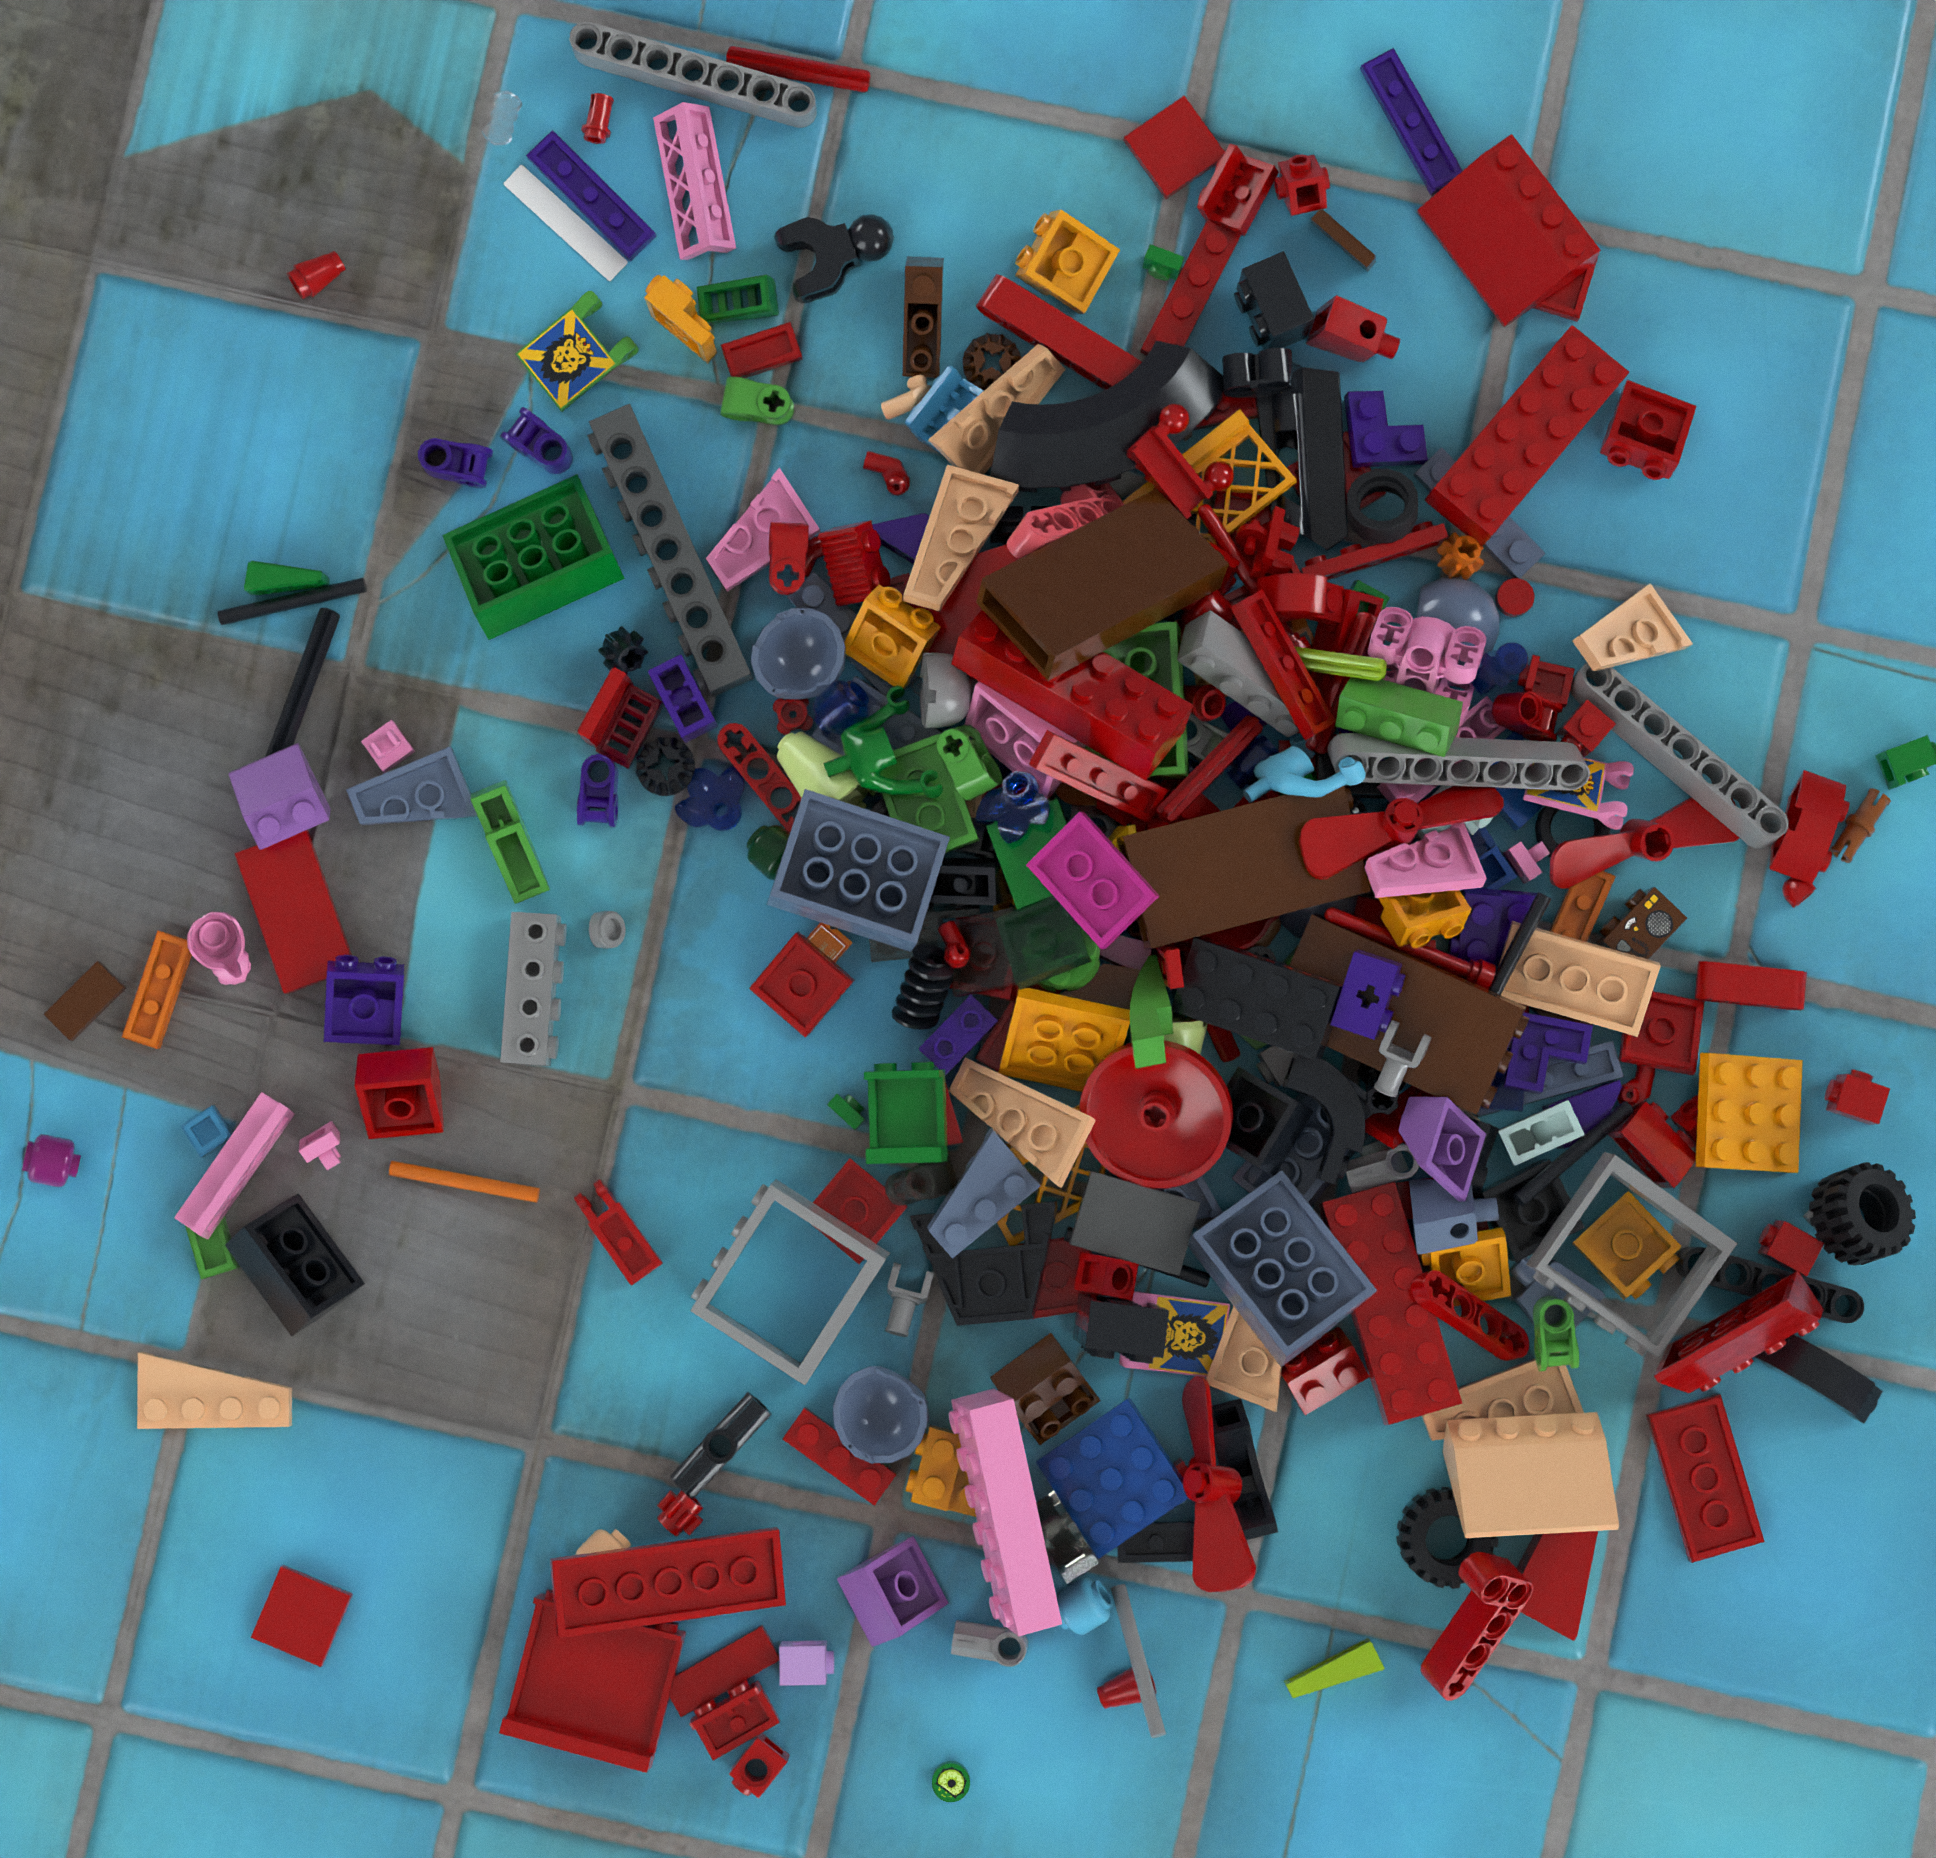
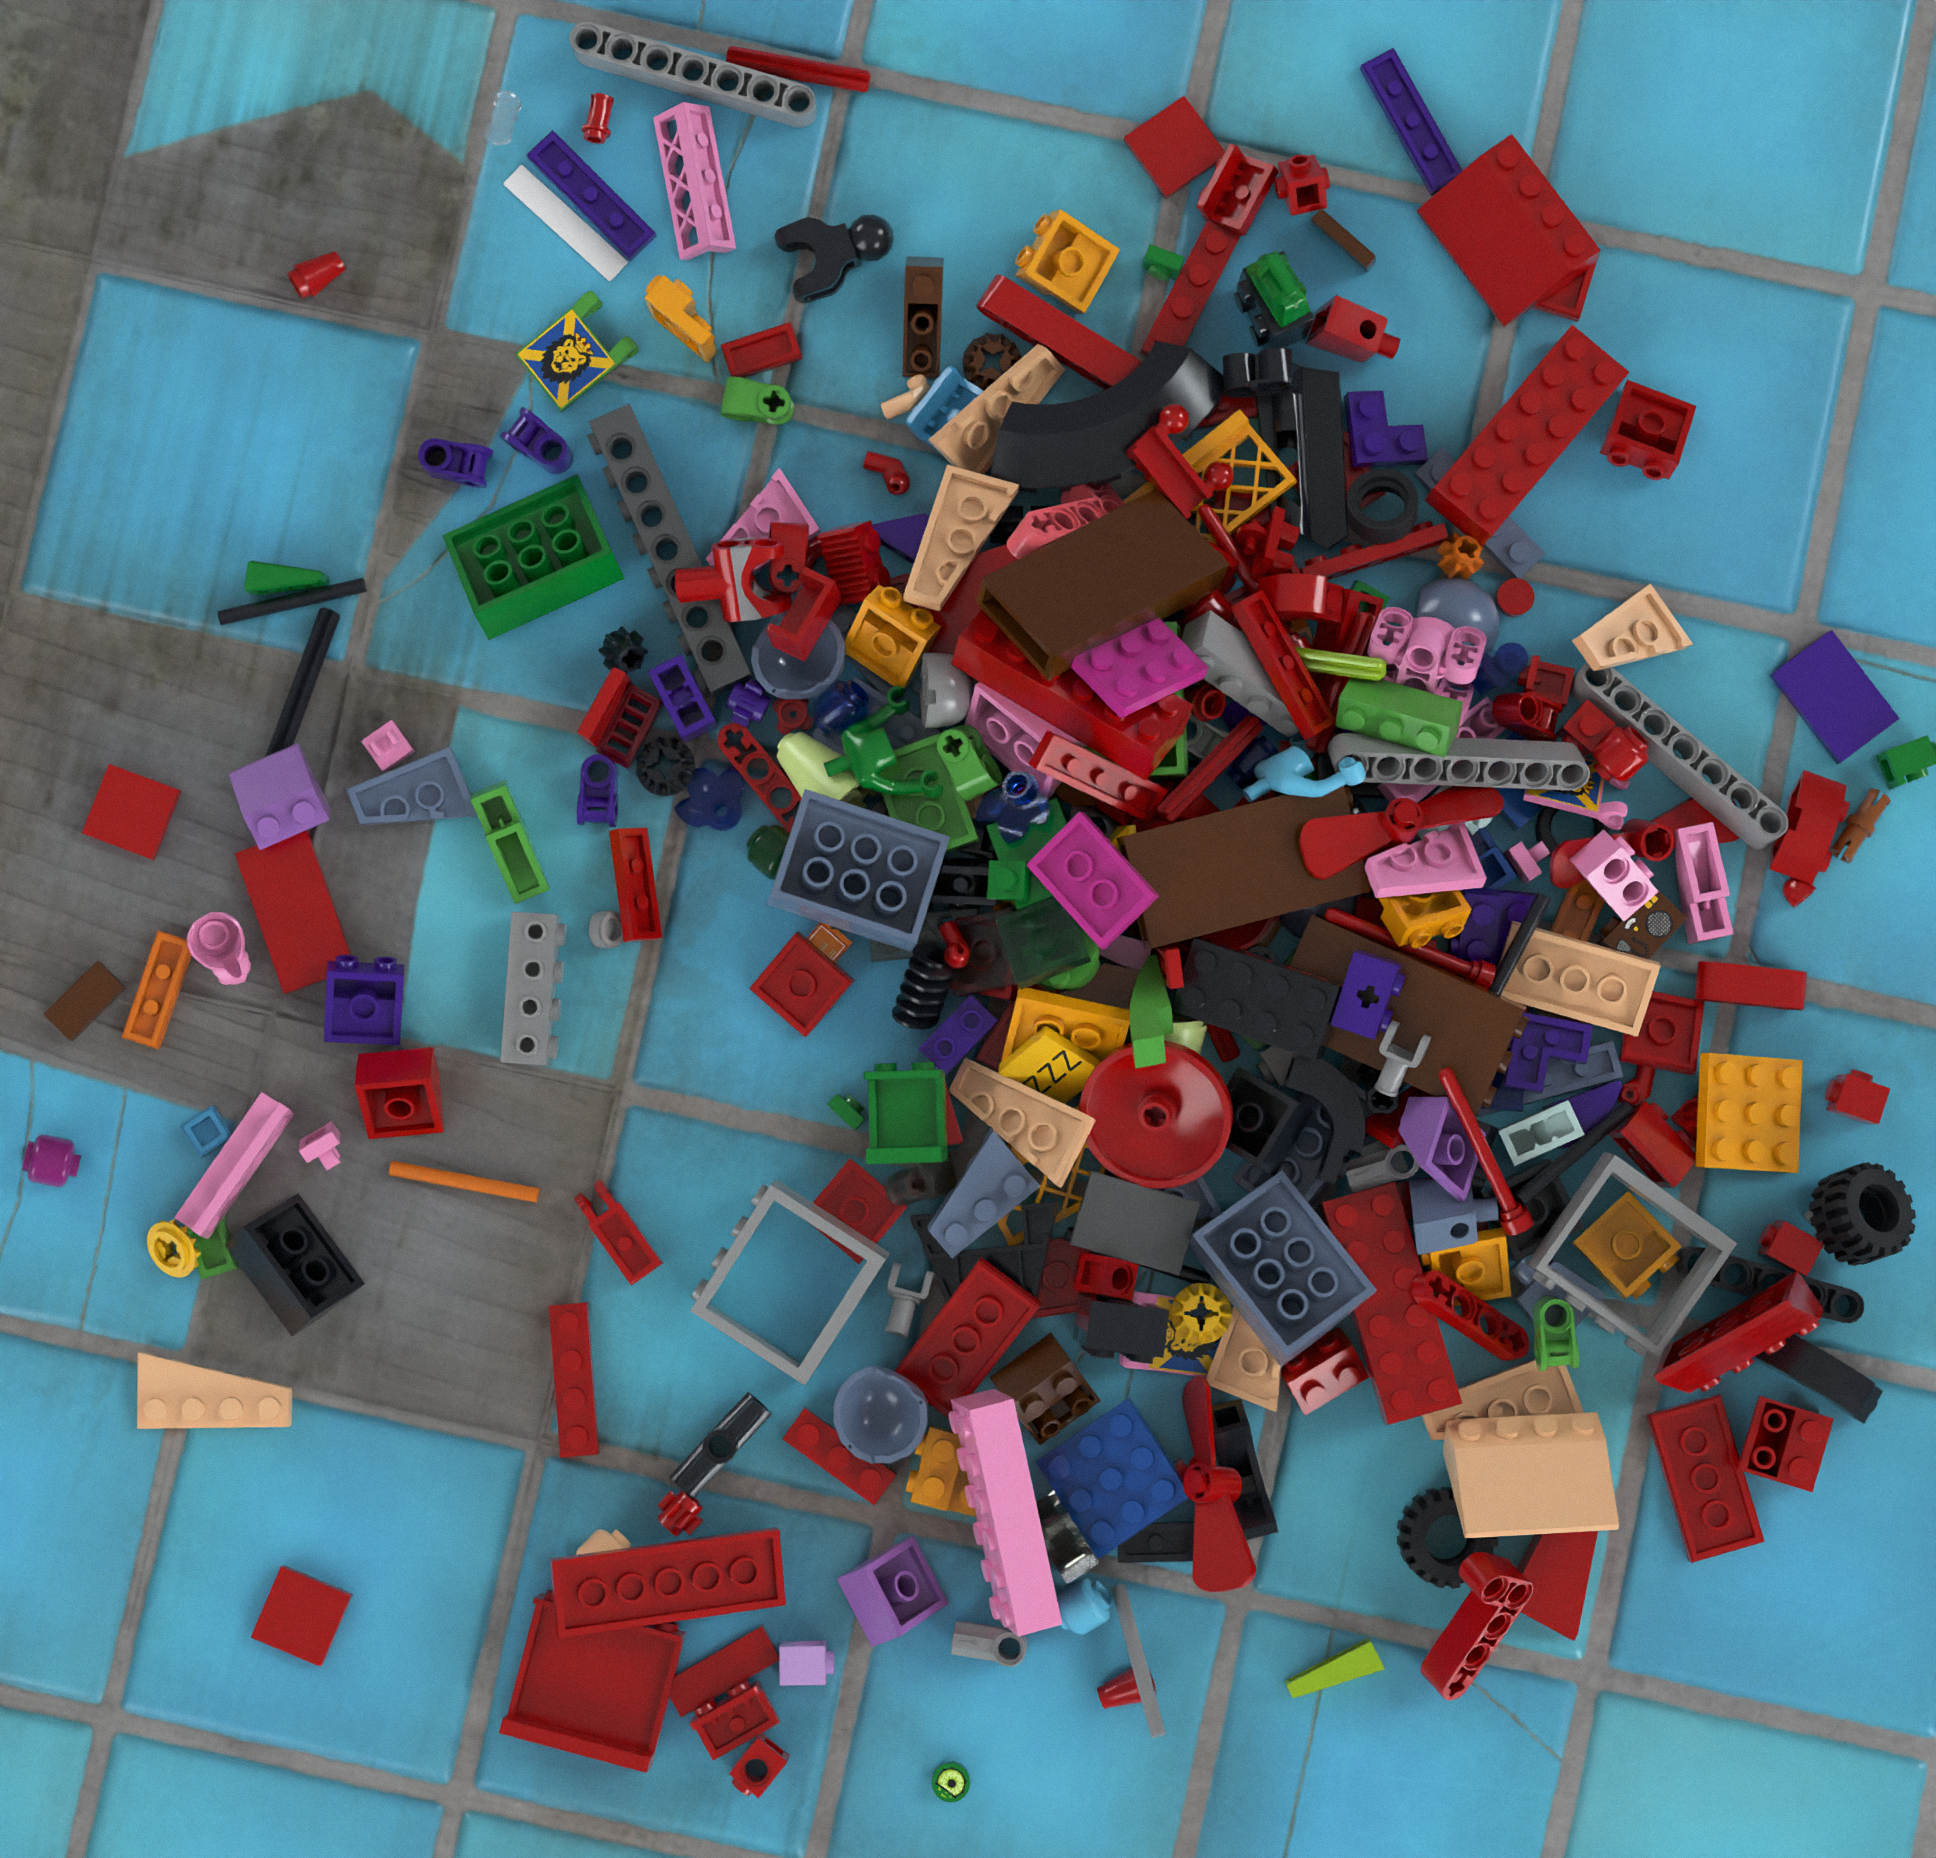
(131, 812): none -> red tile
(161, 1245): none -> yellow gear
(574, 1379): none -> red plate
(635, 884): none -> red plate
(733, 580): none -> red connector
(748, 702): none -> dark purple gear
(754, 311): green slope -> none
(806, 615): none -> red panel
(968, 1336): none -> red tile
(1008, 880): none -> green plate
(1050, 1065): none -> yellow tile
(1139, 667): none -> dark pink plate
(1188, 1300): none -> yellow gear
(1279, 287): none -> green piece
(1514, 1216): none -> red piece
(1614, 874): none -> bright pink brick
(1620, 754): none -> red head
(1702, 883): none -> bright pink slope
(1785, 1443): none -> red slope
(1834, 697): none -> dark purple tile

